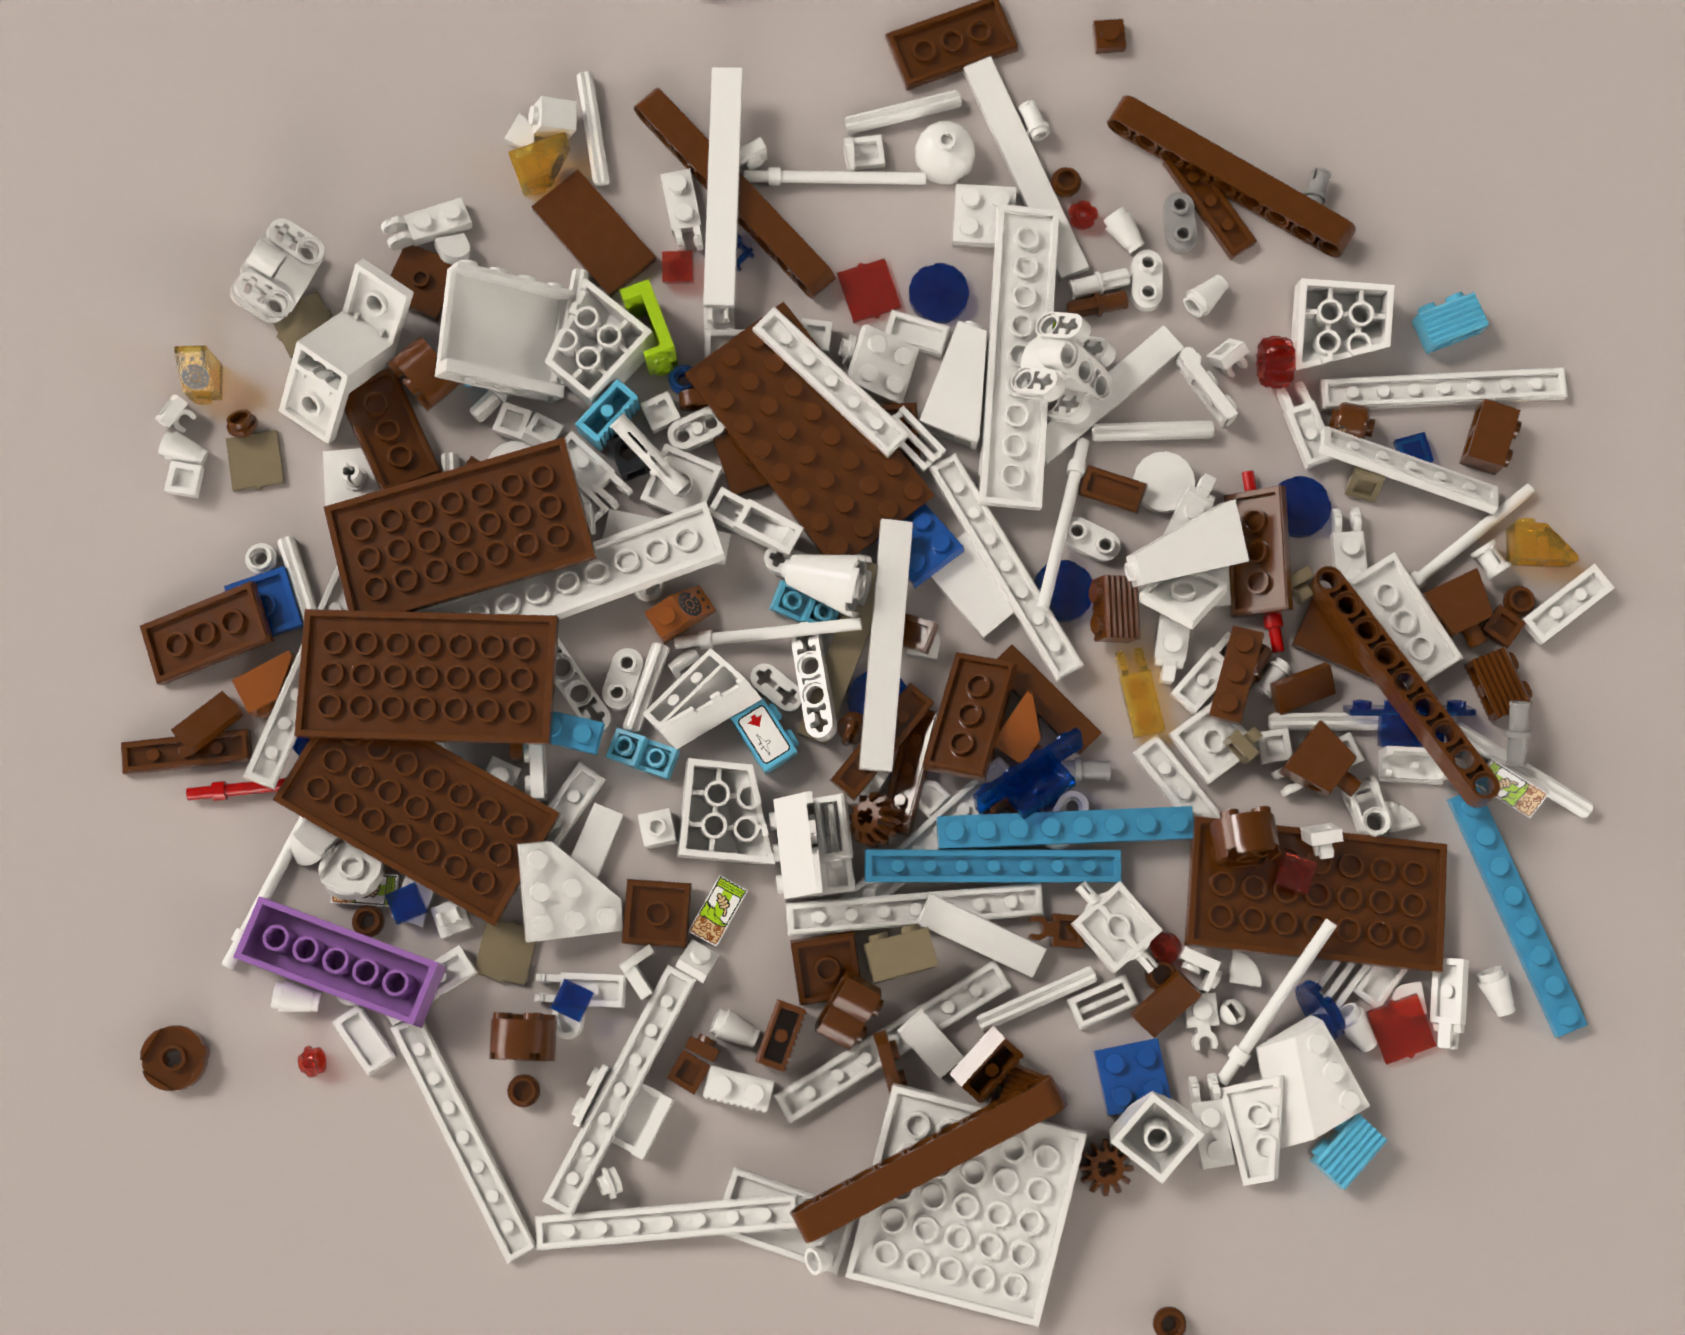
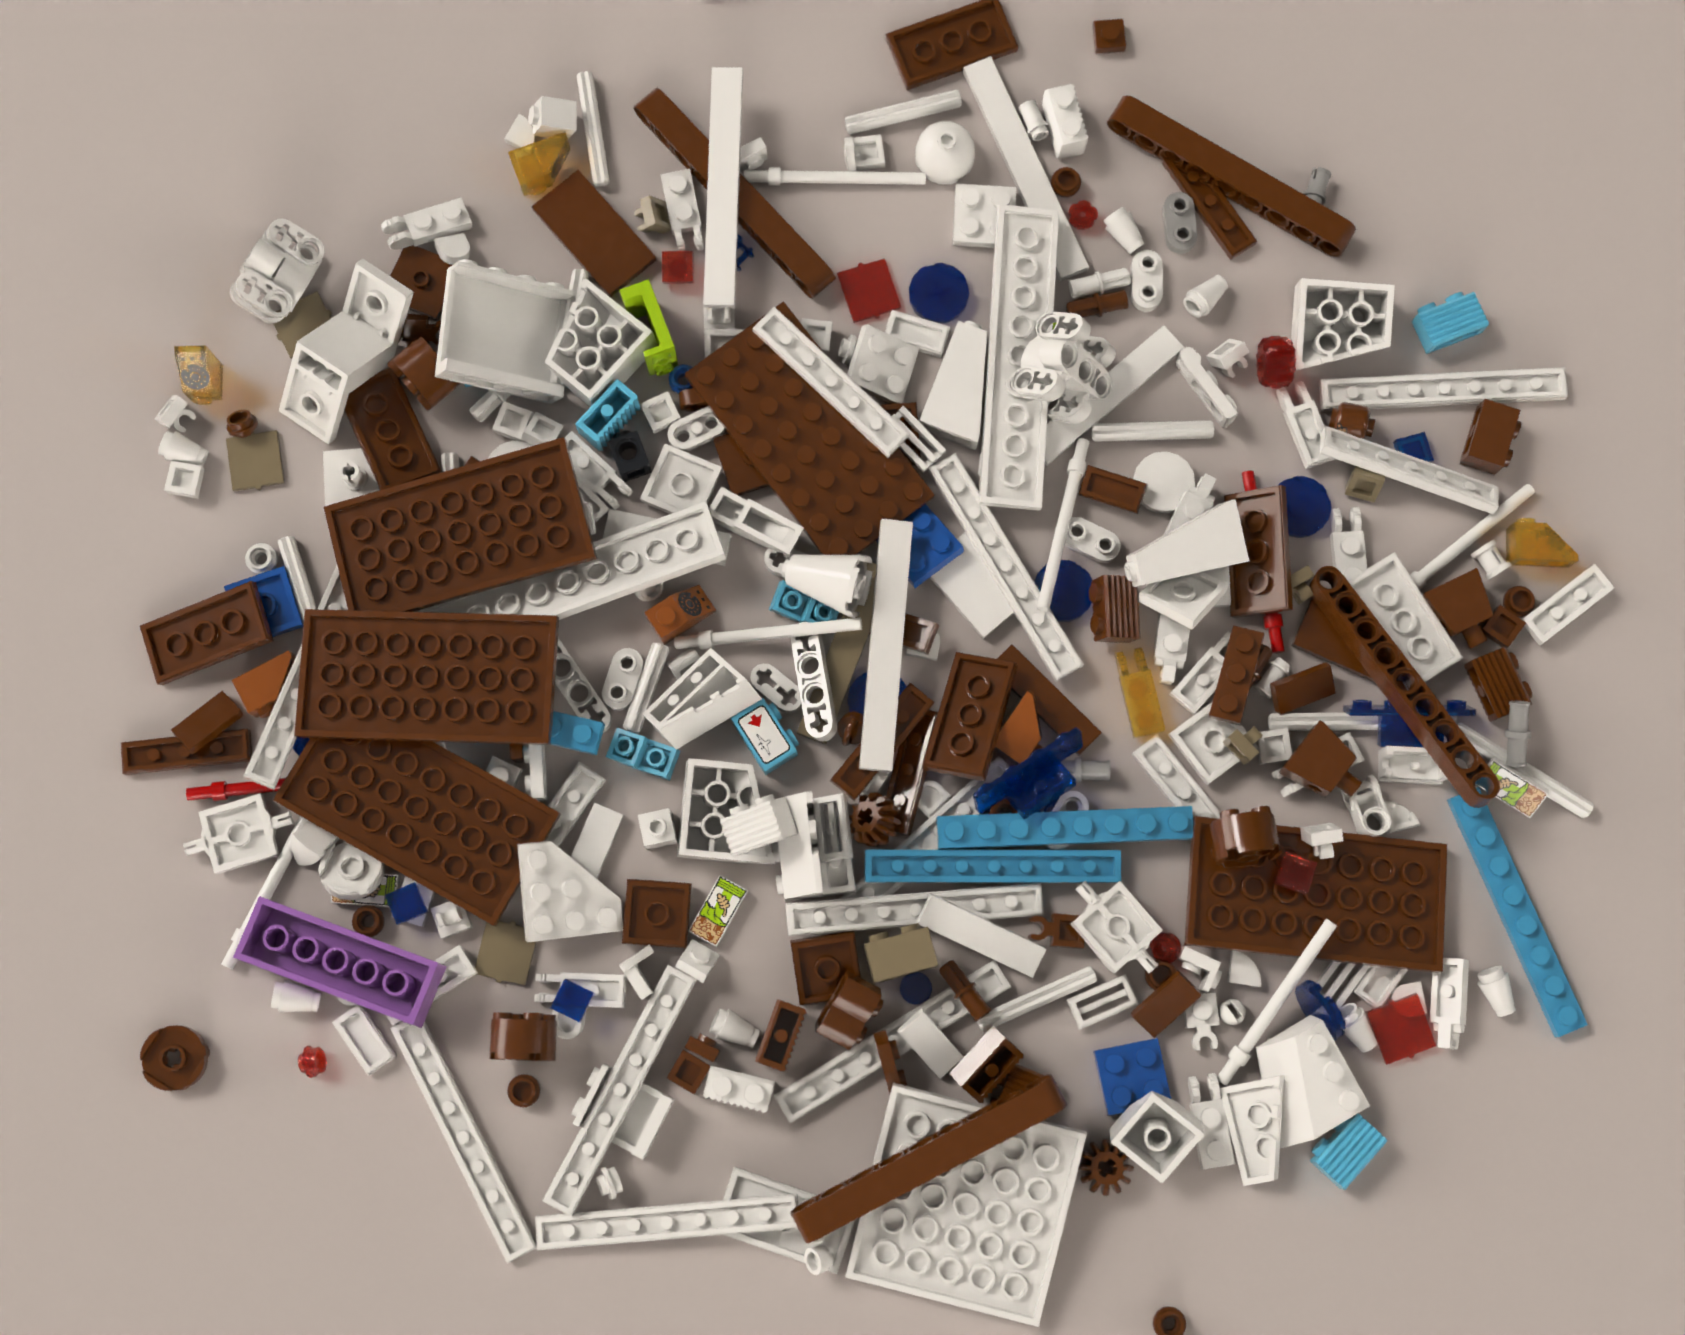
(238, 833): none -> white plate
(418, 326): none -> reddish brown plate
(654, 214): none -> dark tan tile
(676, 481): white pin -> none
(758, 826): none -> white brick
(915, 988): none -> clear blue tile
(964, 990): none -> reddish brown axle
(1065, 121): none -> white brick

